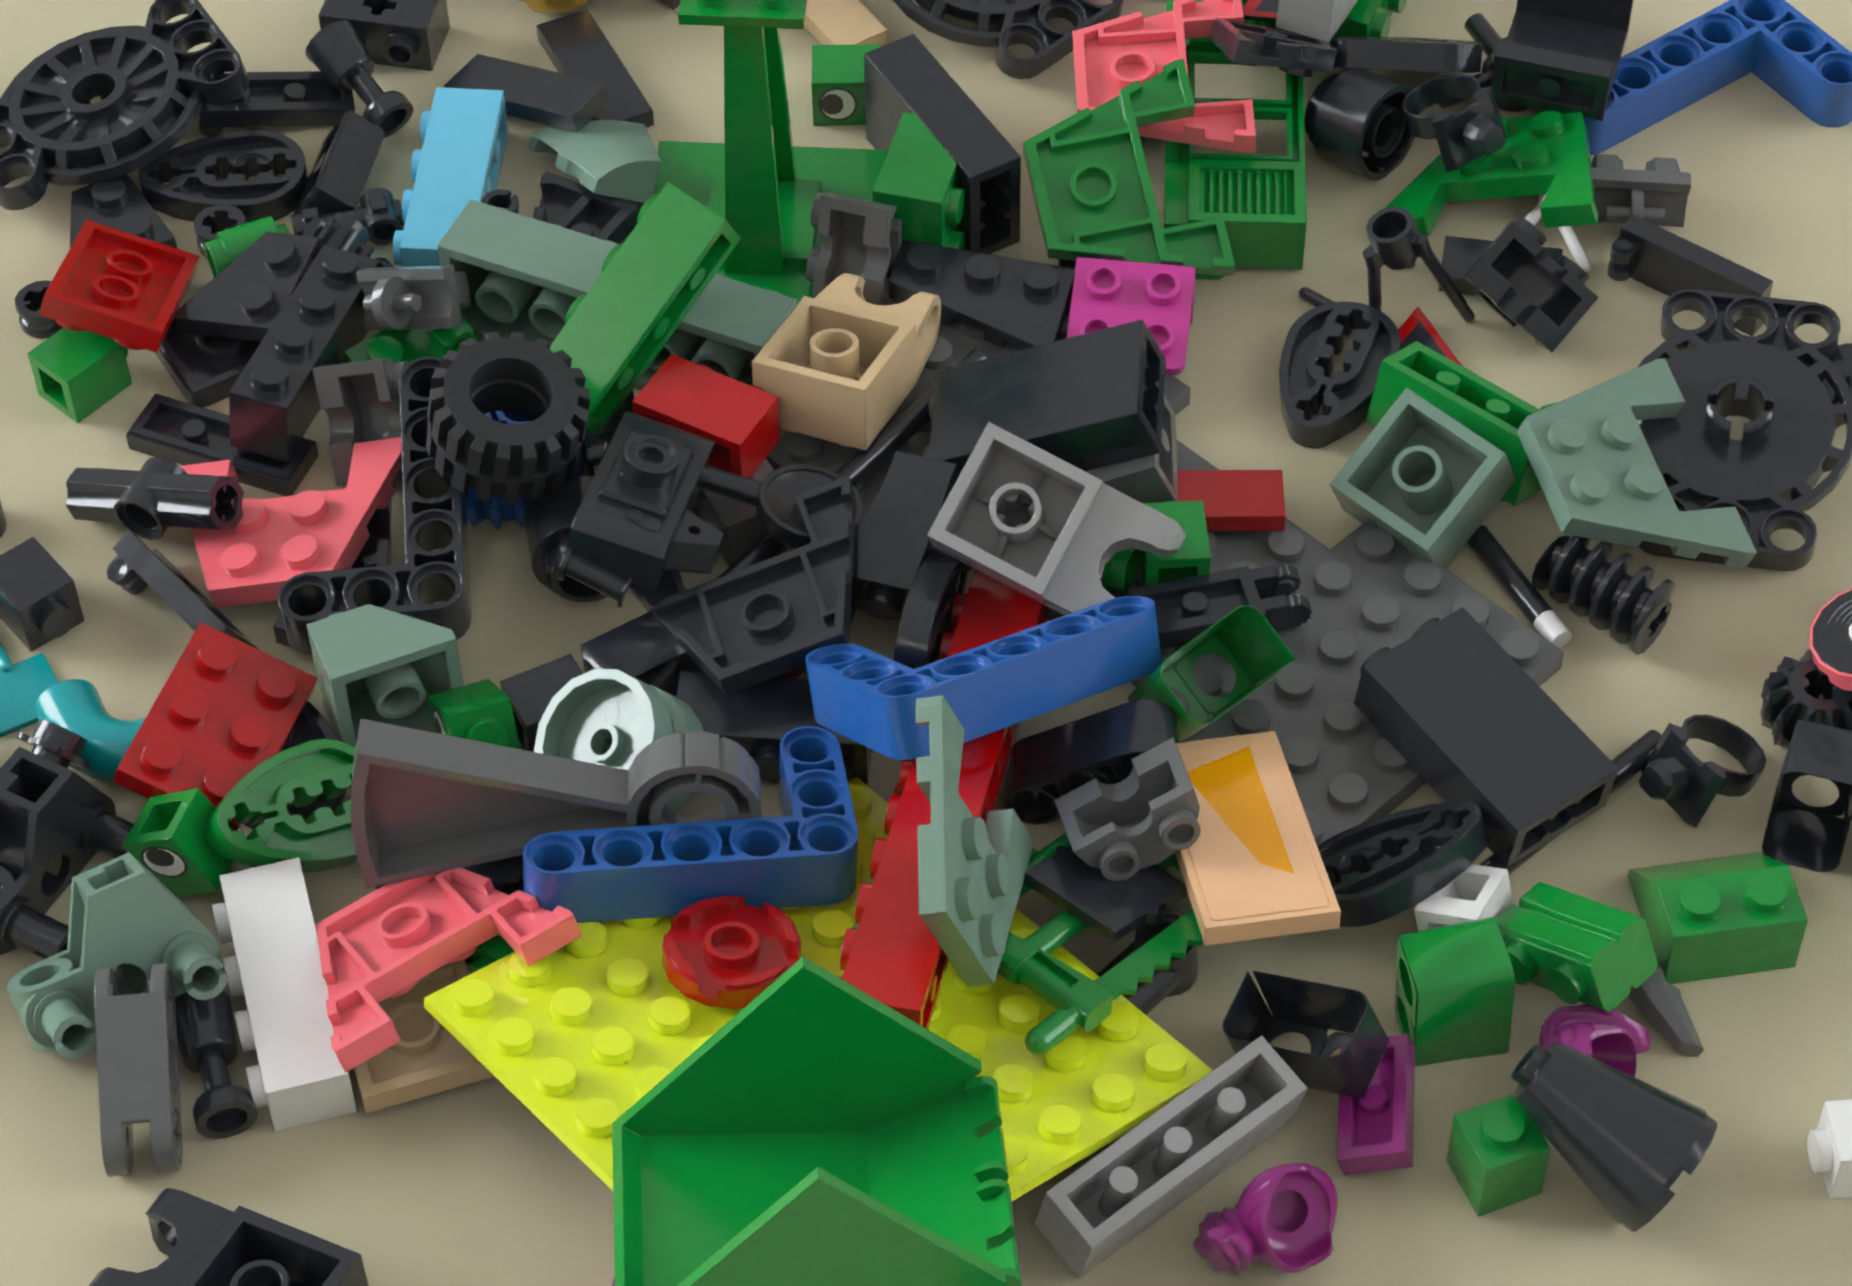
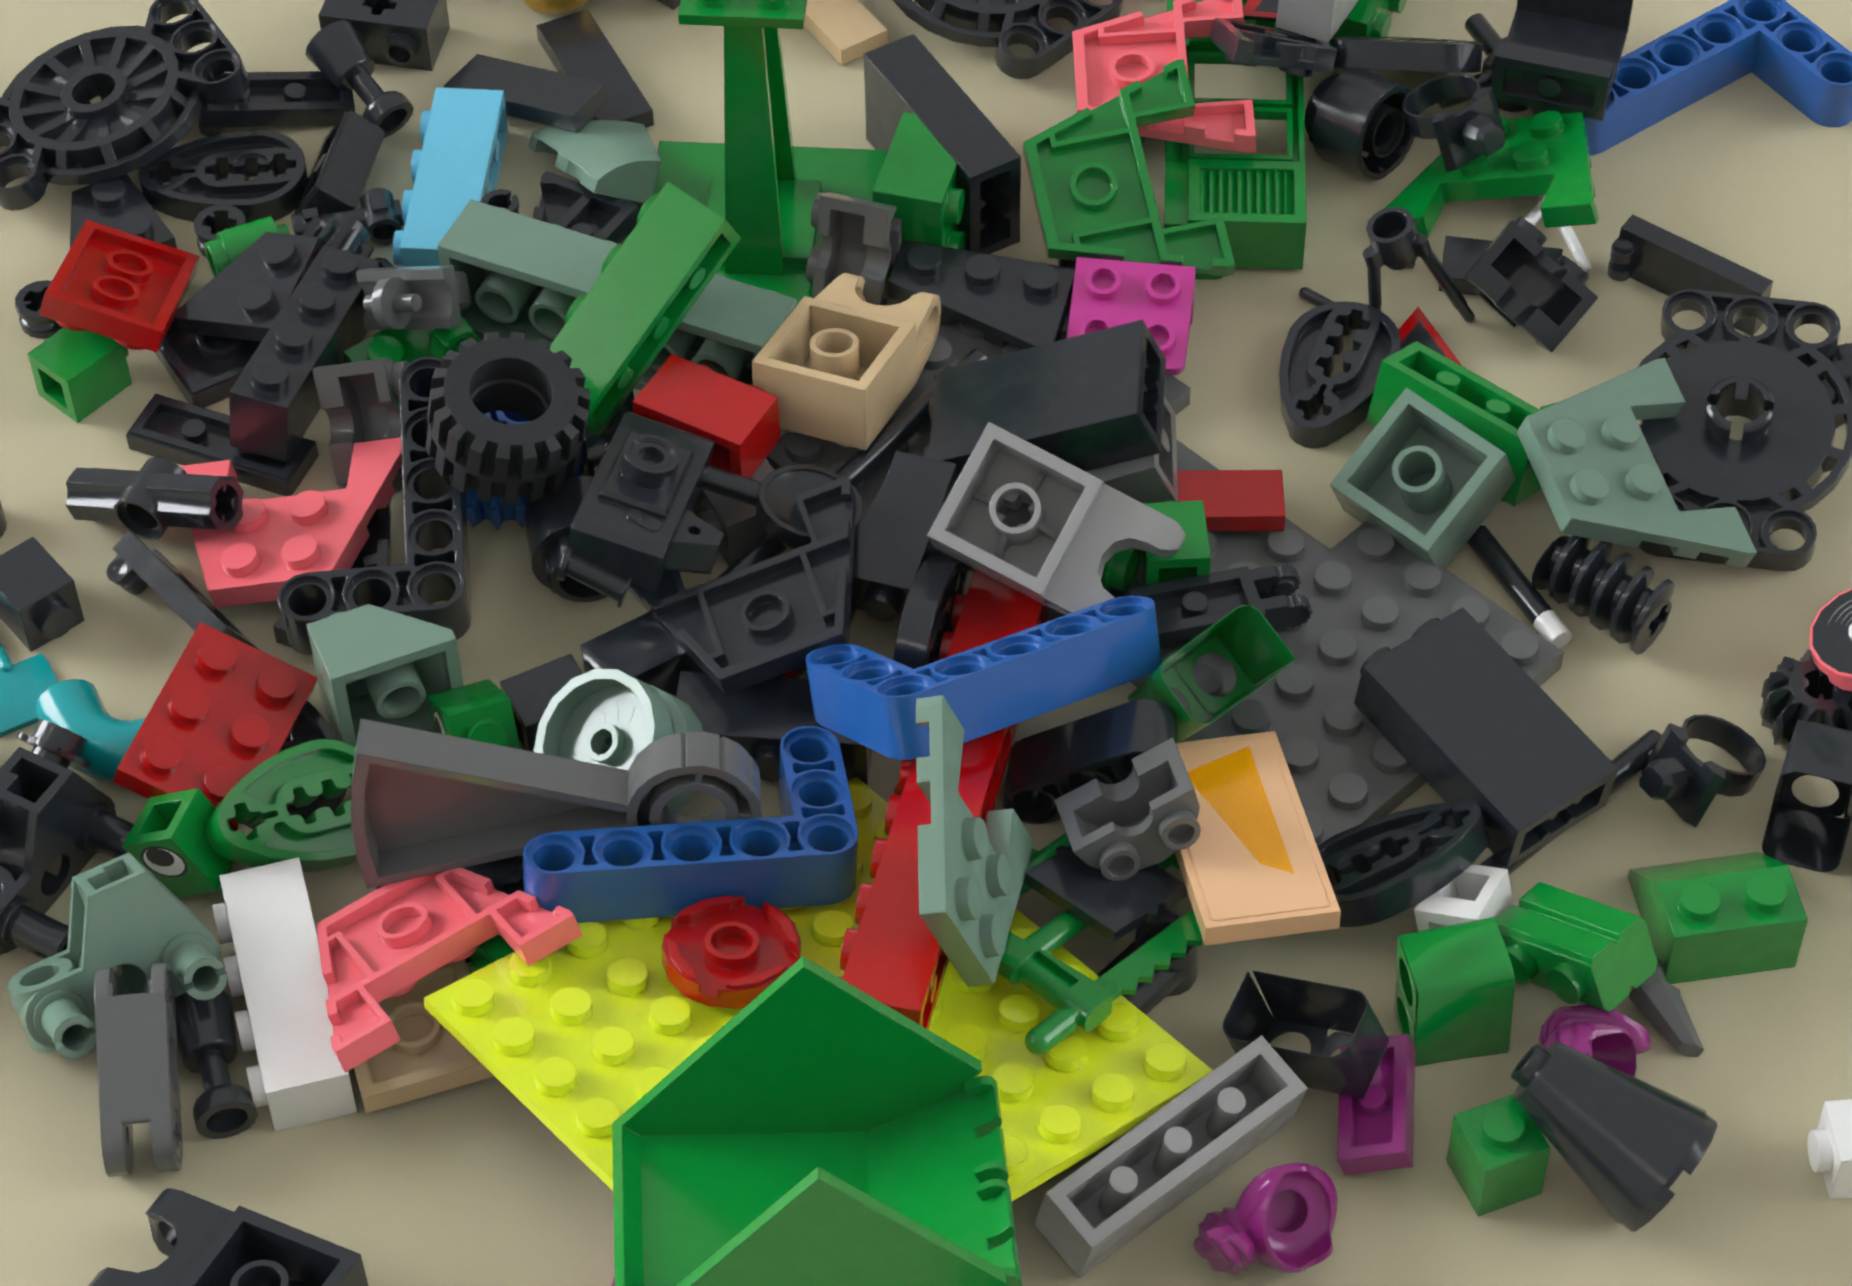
(839, 84): green brick -> none
(1652, 194): dark grey hips -> none

